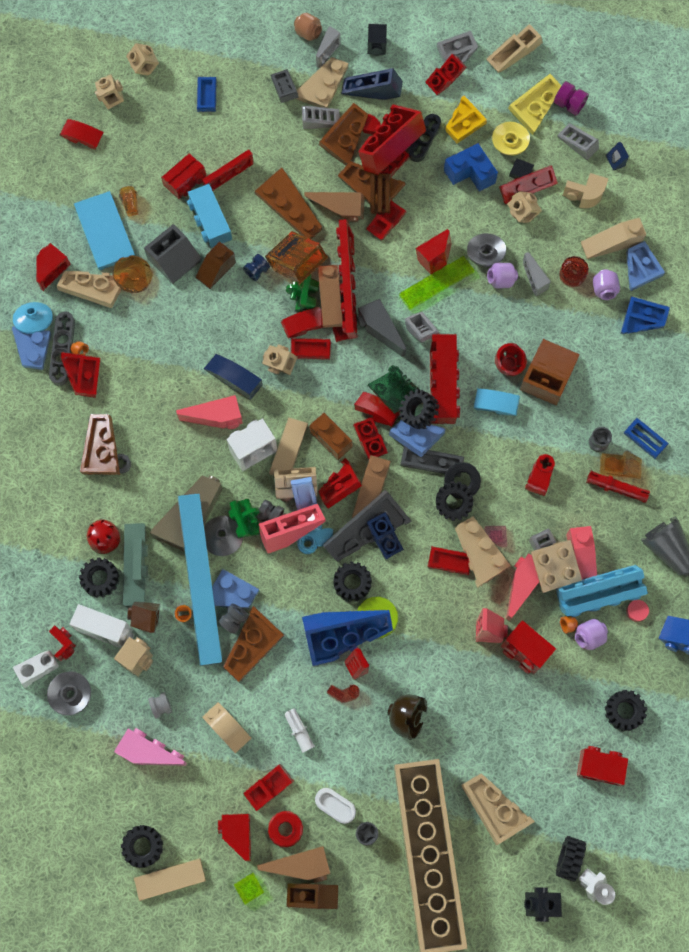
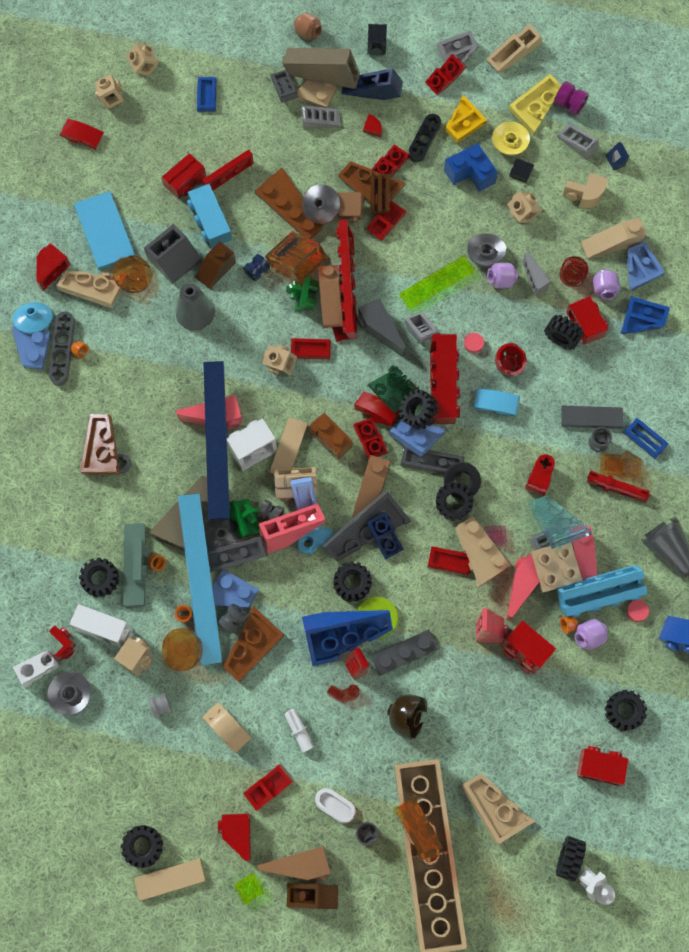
(82, 373): red wing -> none
(100, 532): red helmet -> none
(128, 197): clear orange cone -> none
(144, 616): reddish brown slope -> none
(144, 752): bright pink slope -> none
(159, 562): none -> orange hinge
(182, 649): none -> clear orange tile
(194, 308): none -> dark grey cone
(216, 441): none -> dark blue tile
(234, 376): dark blue slope -> none
(237, 553): none -> dark grey plate
(293, 820): red piece -> none
(302, 322): red slope -> none
(323, 65): none -> dark tan slope
(329, 44): light grey slope -> none
(330, 204): none -> flat silver dish
(339, 485): red wing -> none
(345, 134): dark orange wing -> none
(391, 138): red wedge -> none
(404, 652): none -> dark grey plate
(418, 830): none -> clear orange brick
(435, 252): red slope -> none
(473, 342): none -> coral tile
(529, 183): tile -> none
(543, 904): black brick -> none
(549, 372): dark orange slope -> none
(557, 523): none -> clear light blue wing
(564, 332): none -> black tyre
(587, 315): none -> red brick
(591, 417): none -> dark grey tile

